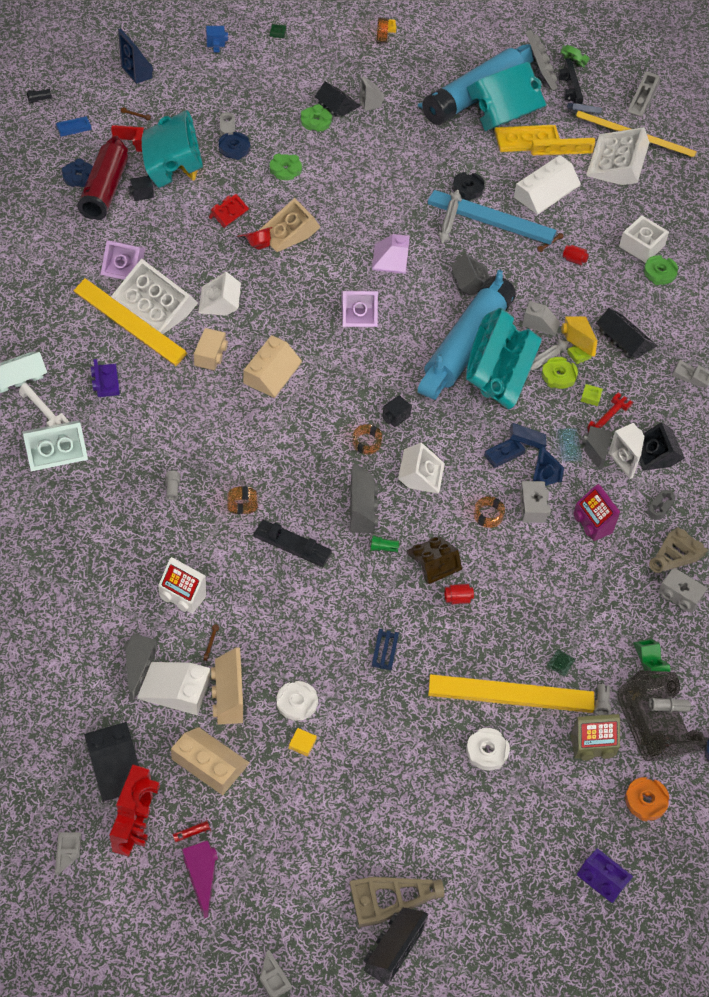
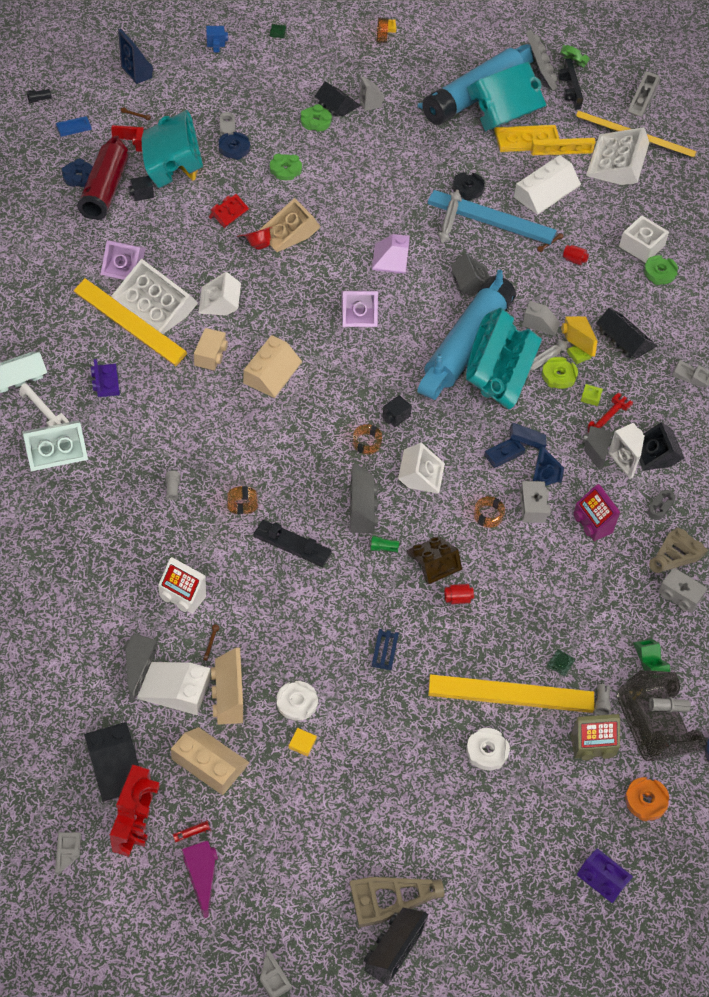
(569, 444): clear light blue plate -> none
(585, 108): tile -> none

